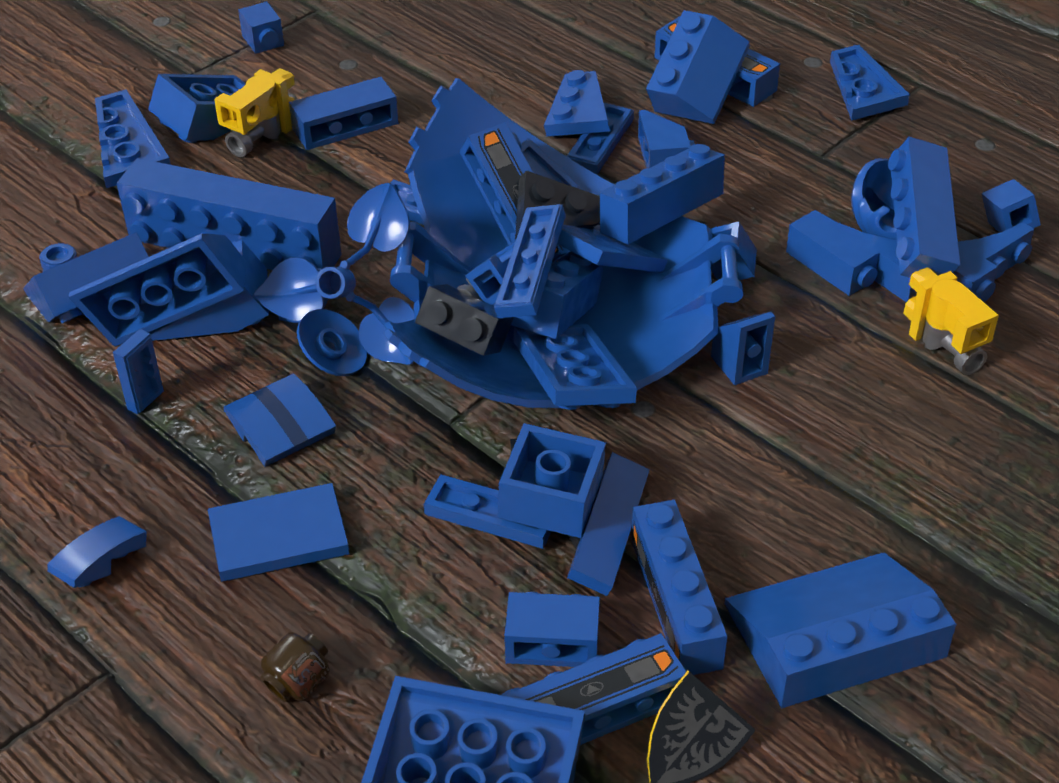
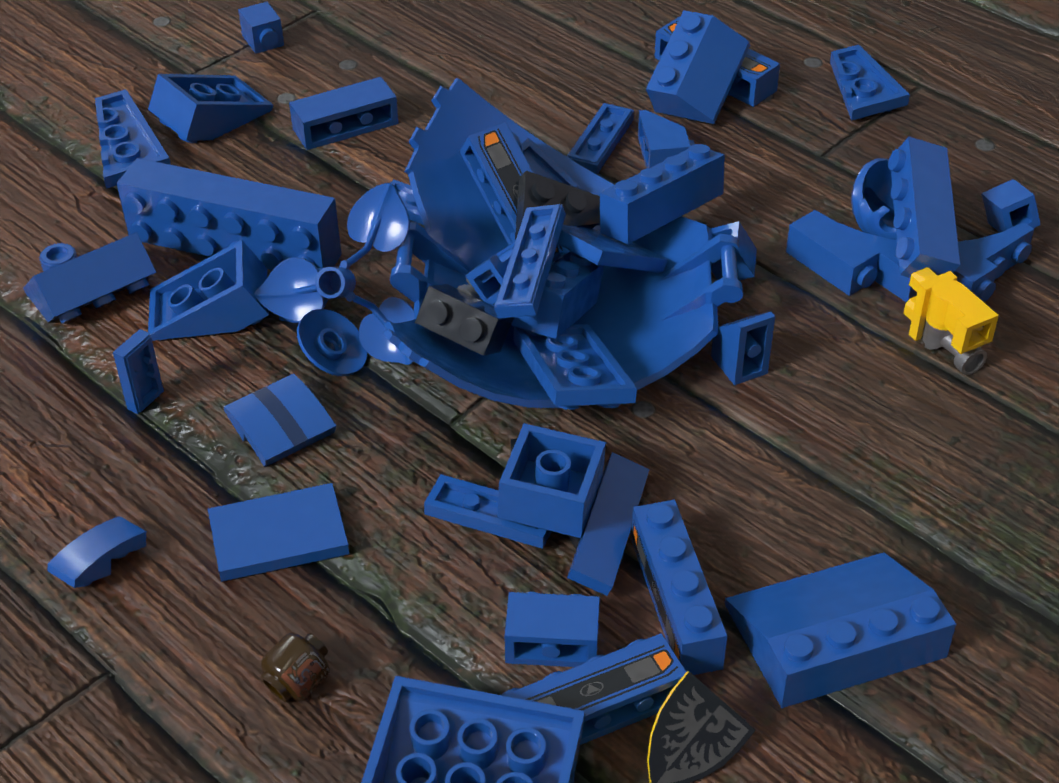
(163, 287): blue slope -> none
(256, 110): yellow hips -> none
(577, 106): blue wing -> none

